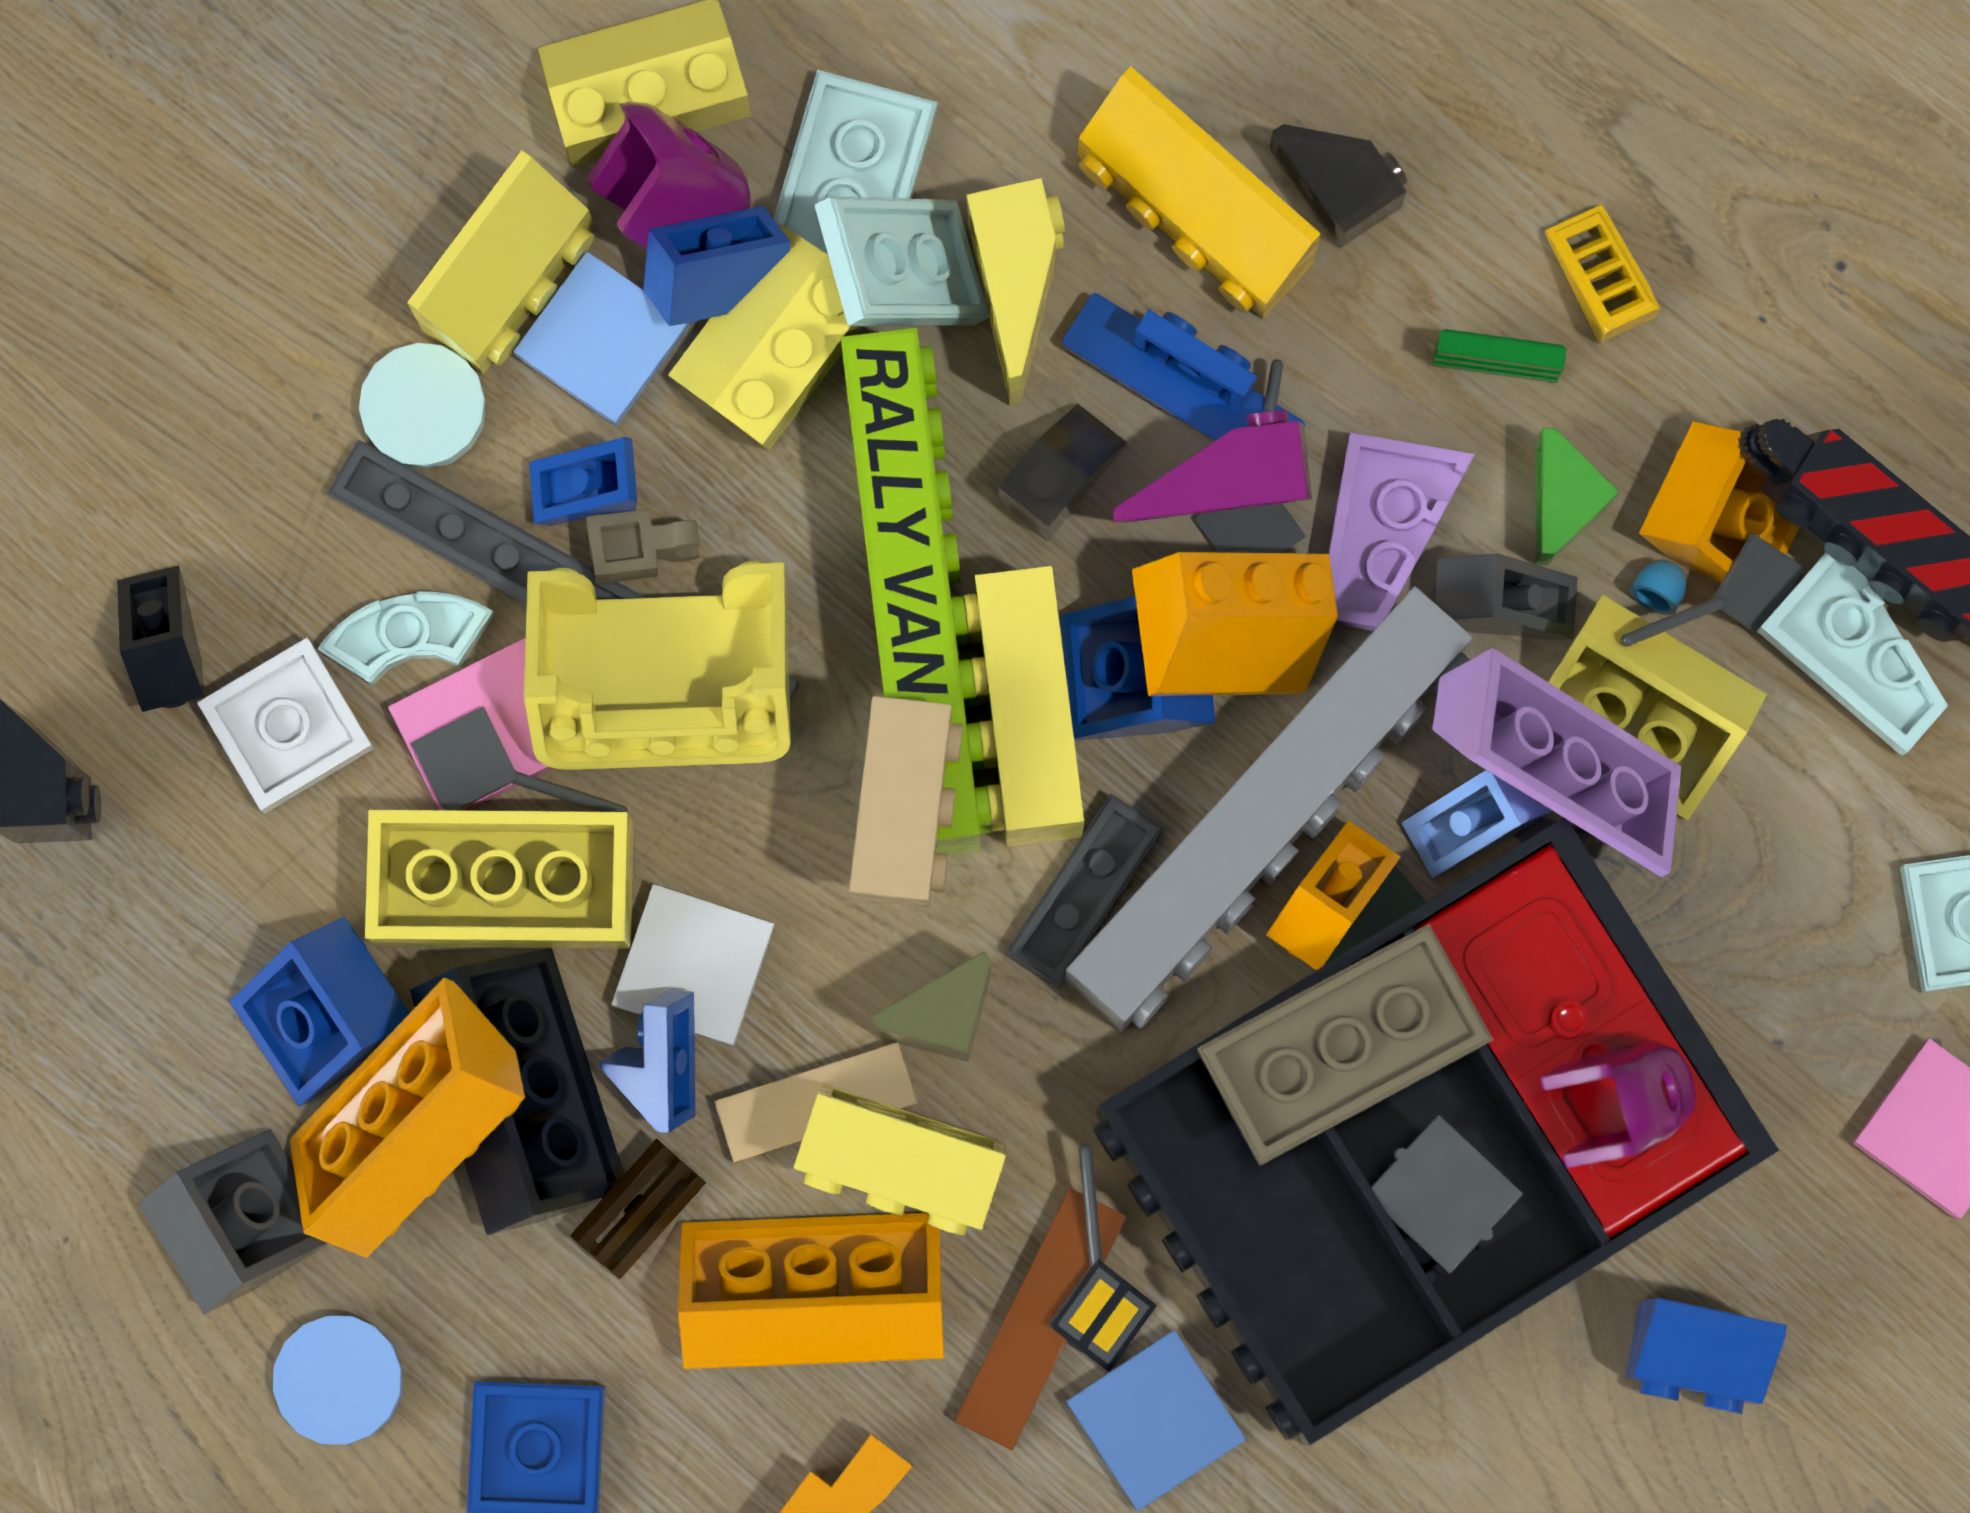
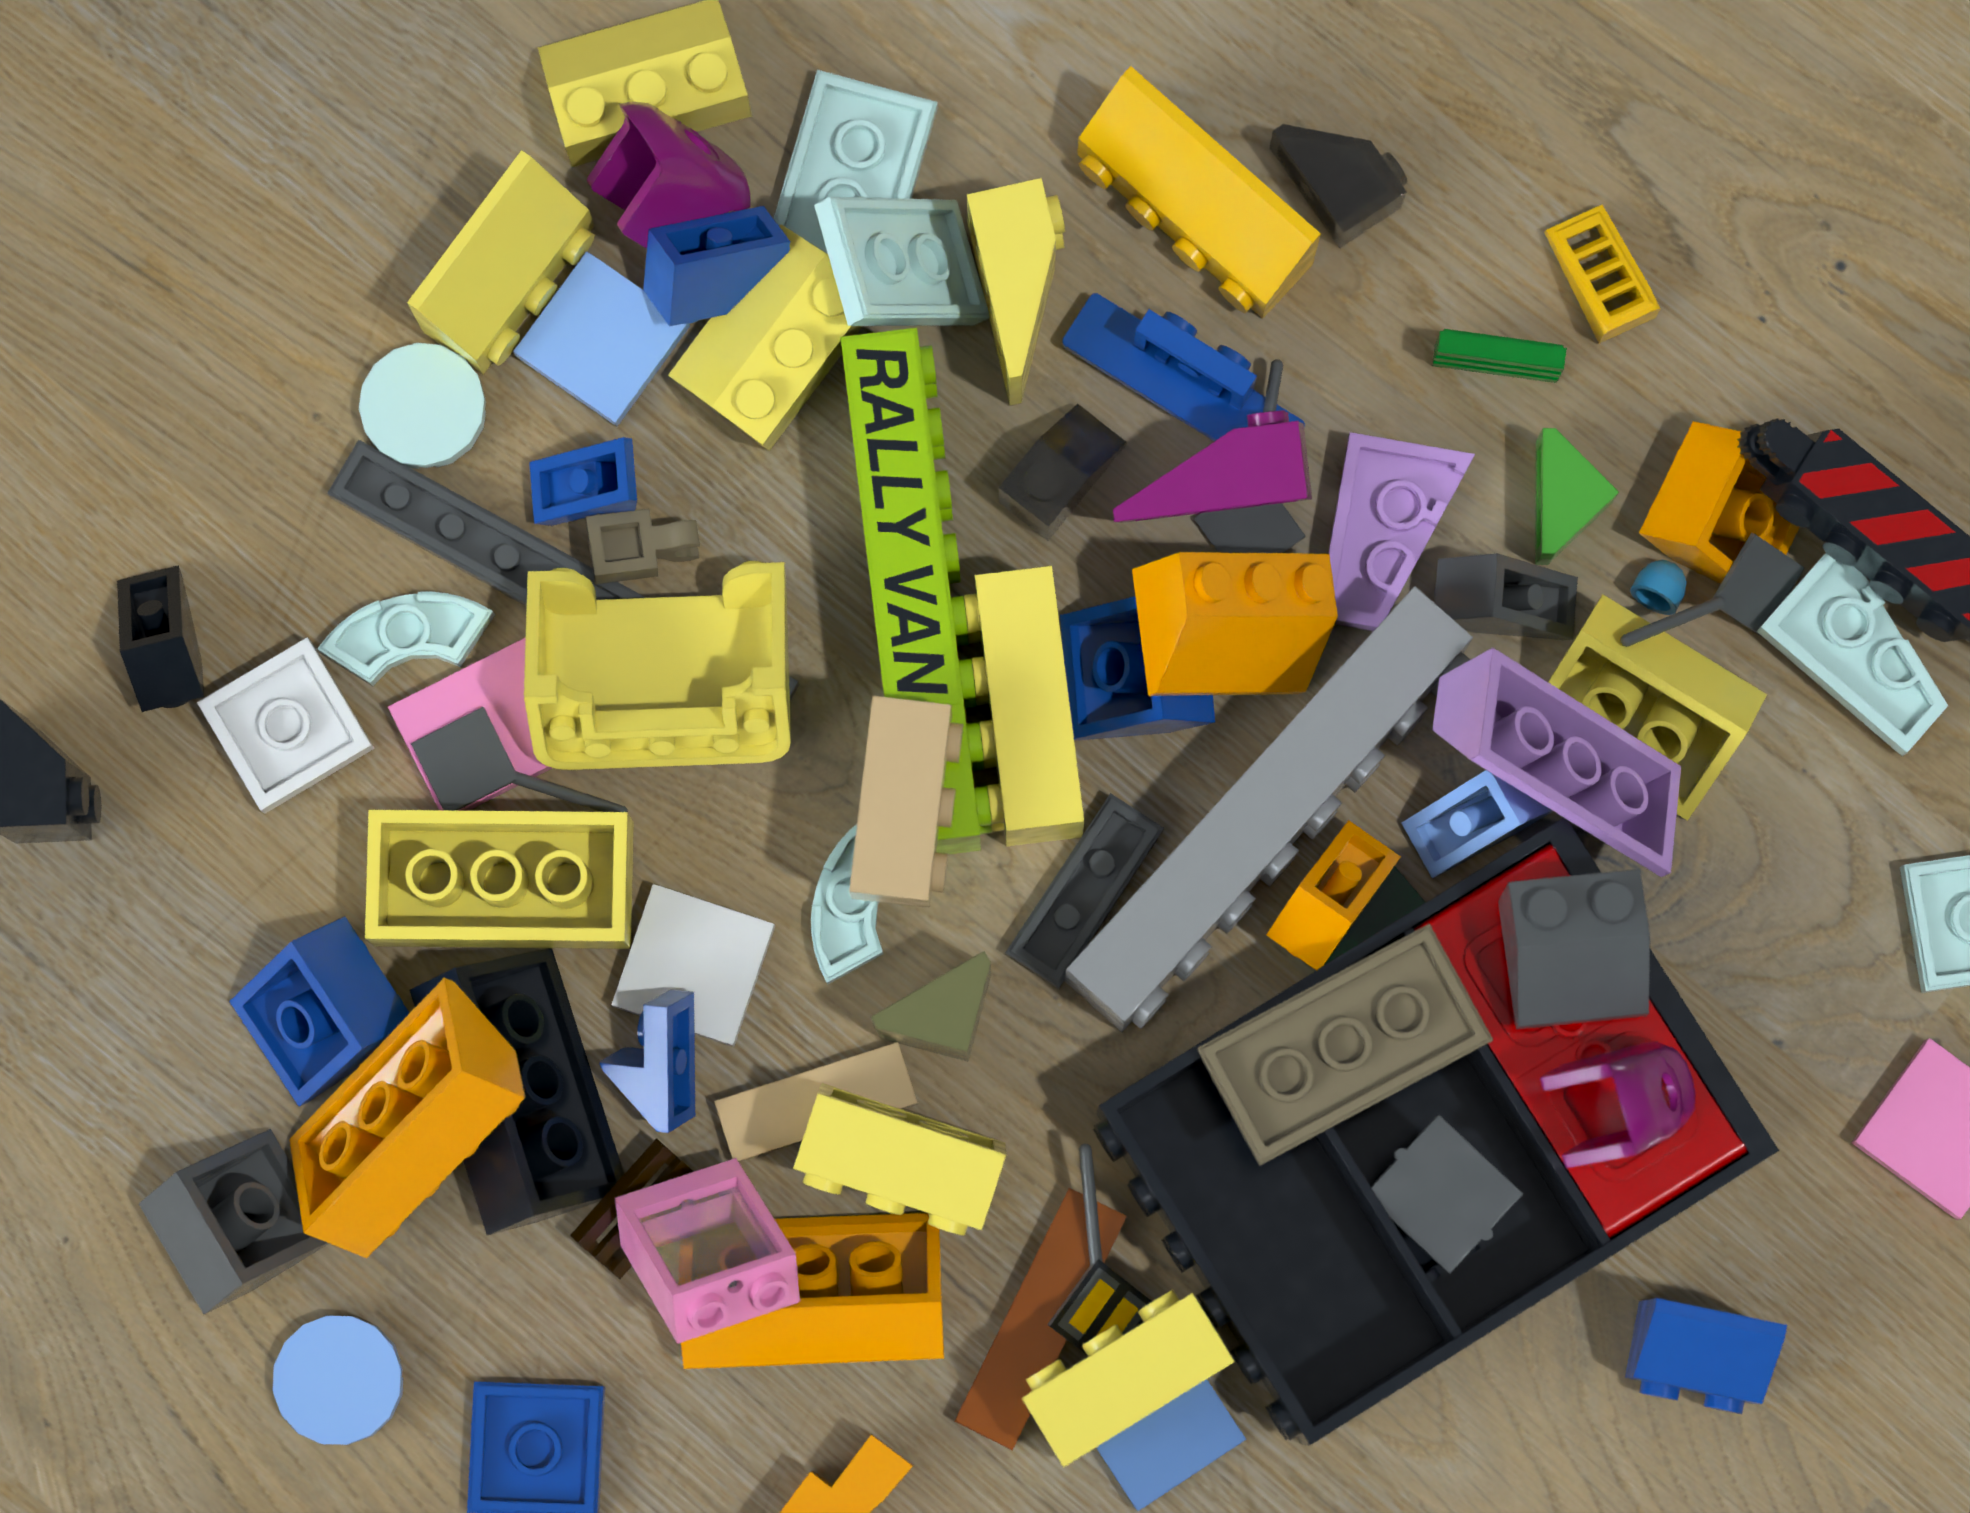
(712, 1255): none -> bright pink window
(842, 926): none -> light aqua tile
(1125, 1376): none -> light yellow brick
(1576, 948): none -> dark grey slope

